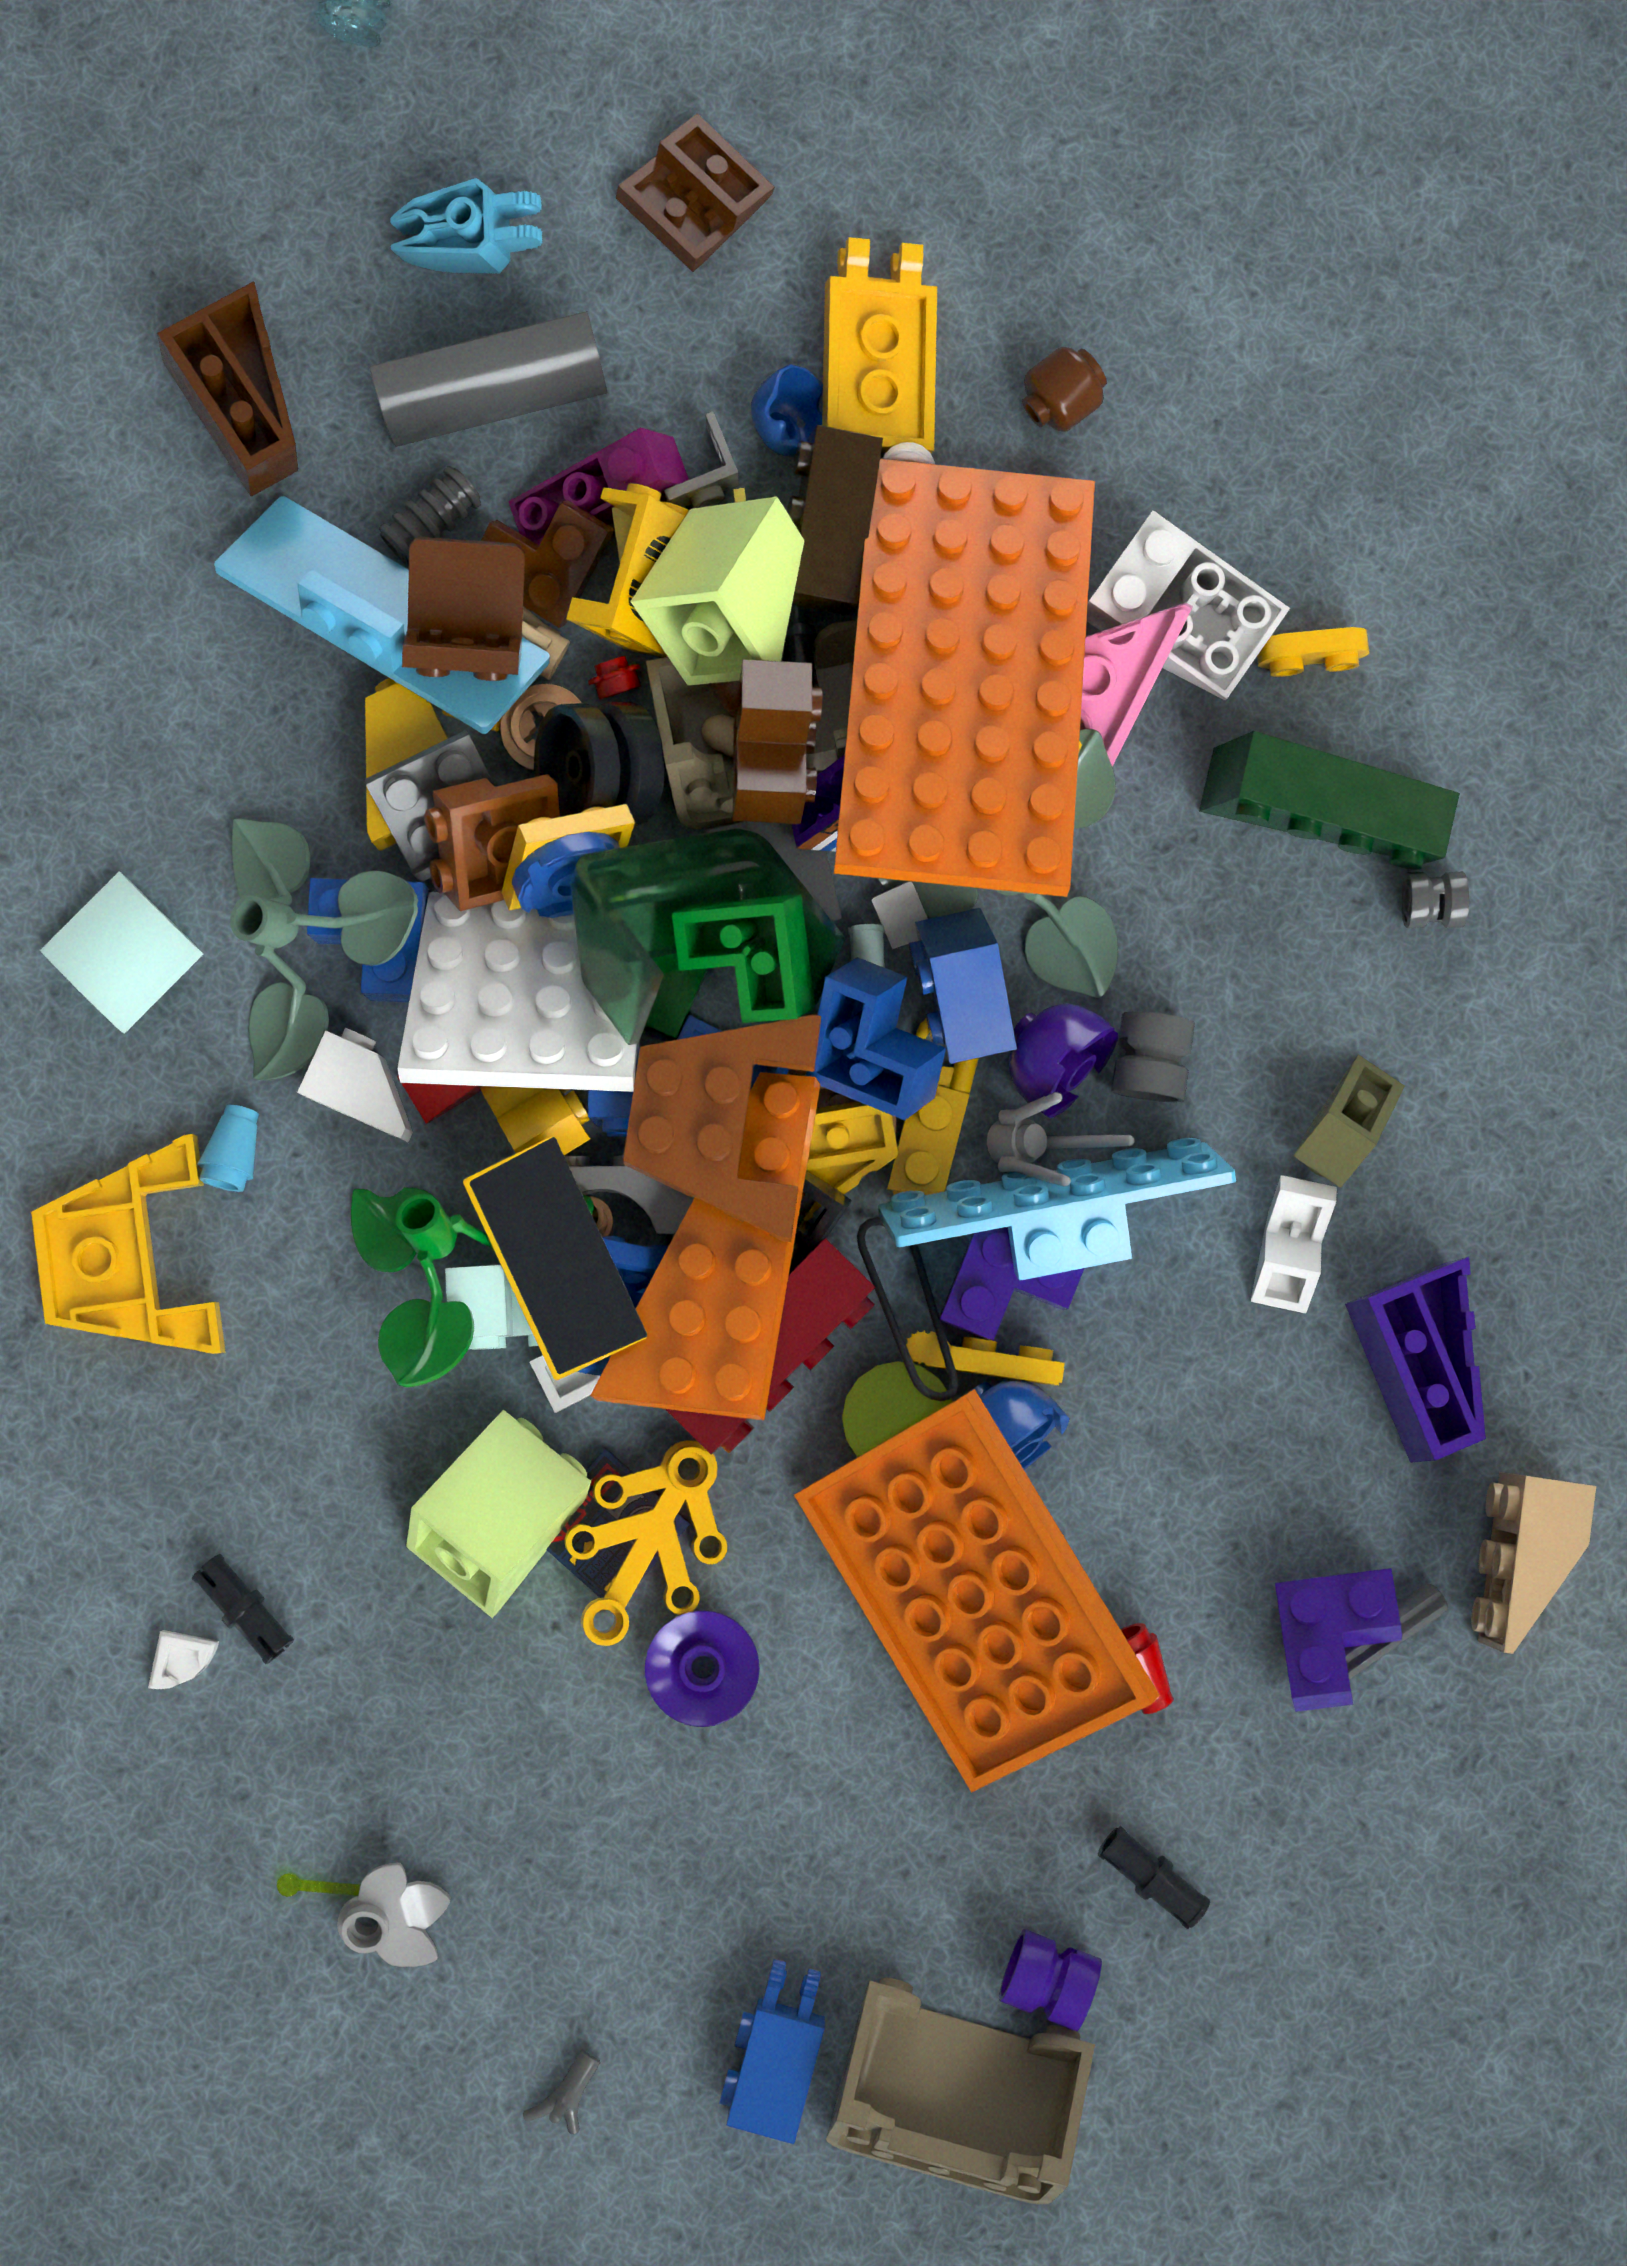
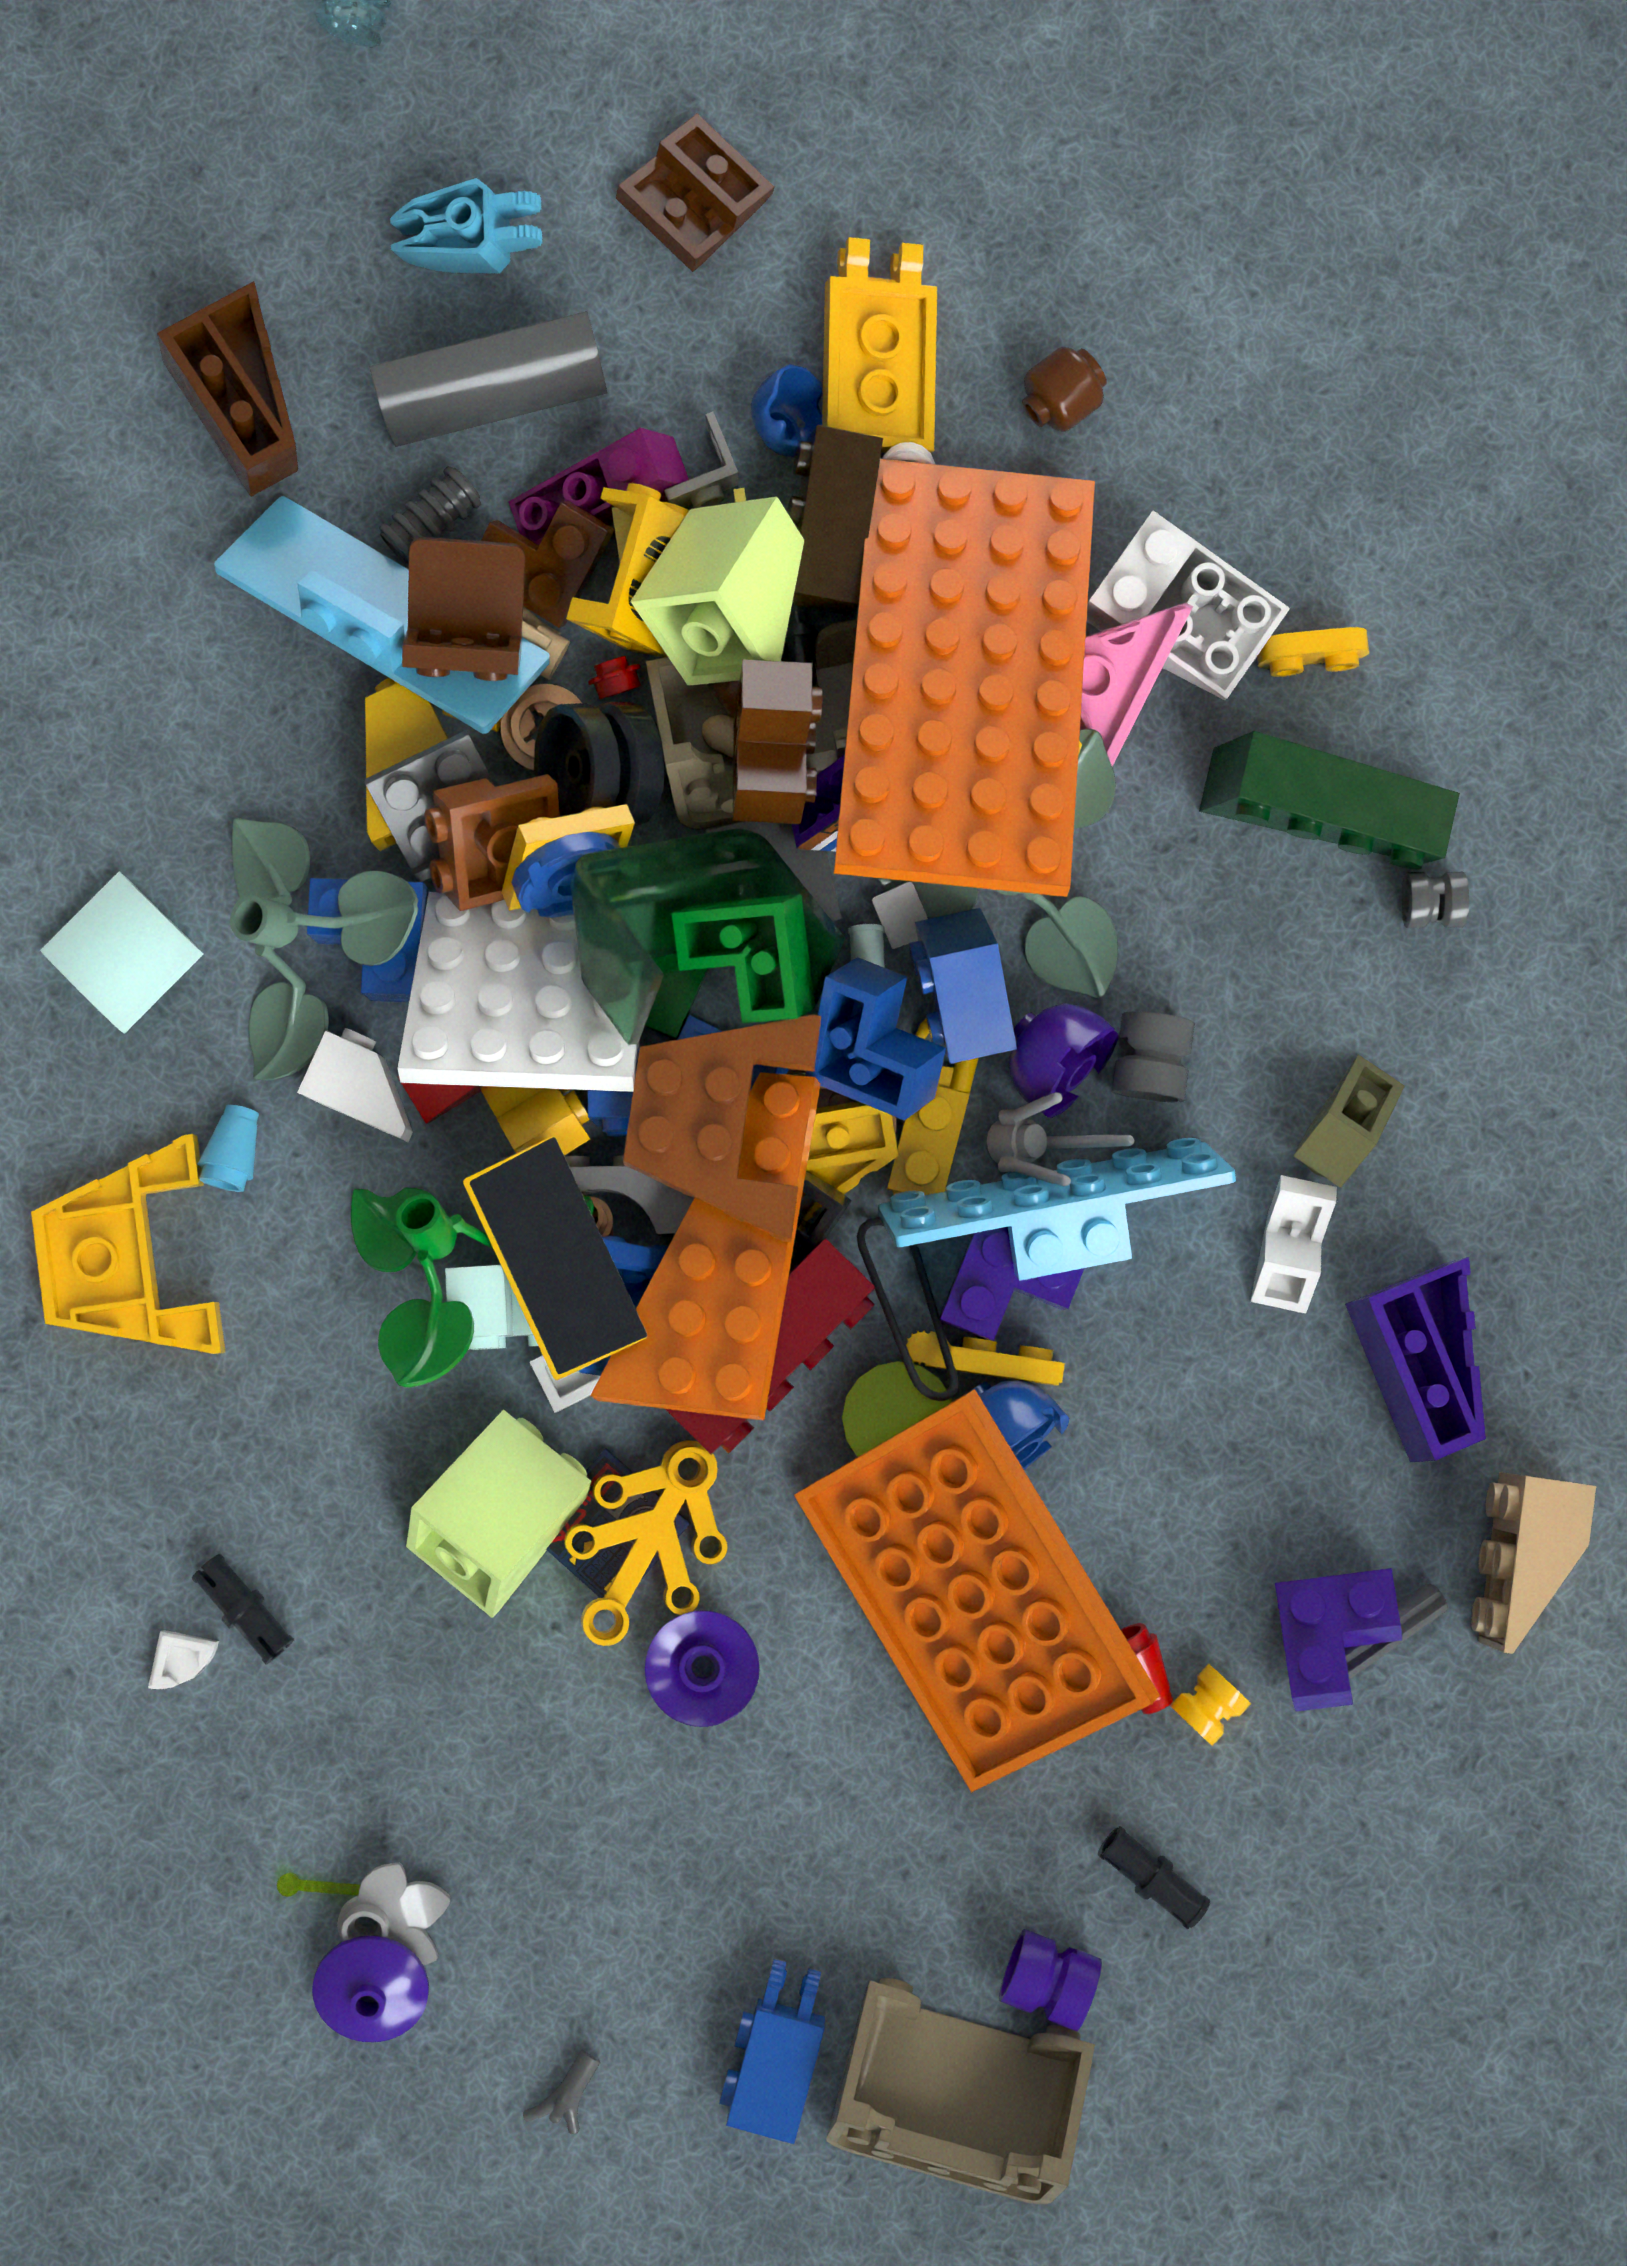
(374, 1969): none -> dark purple dish
(1211, 1703): none -> yellow wheel

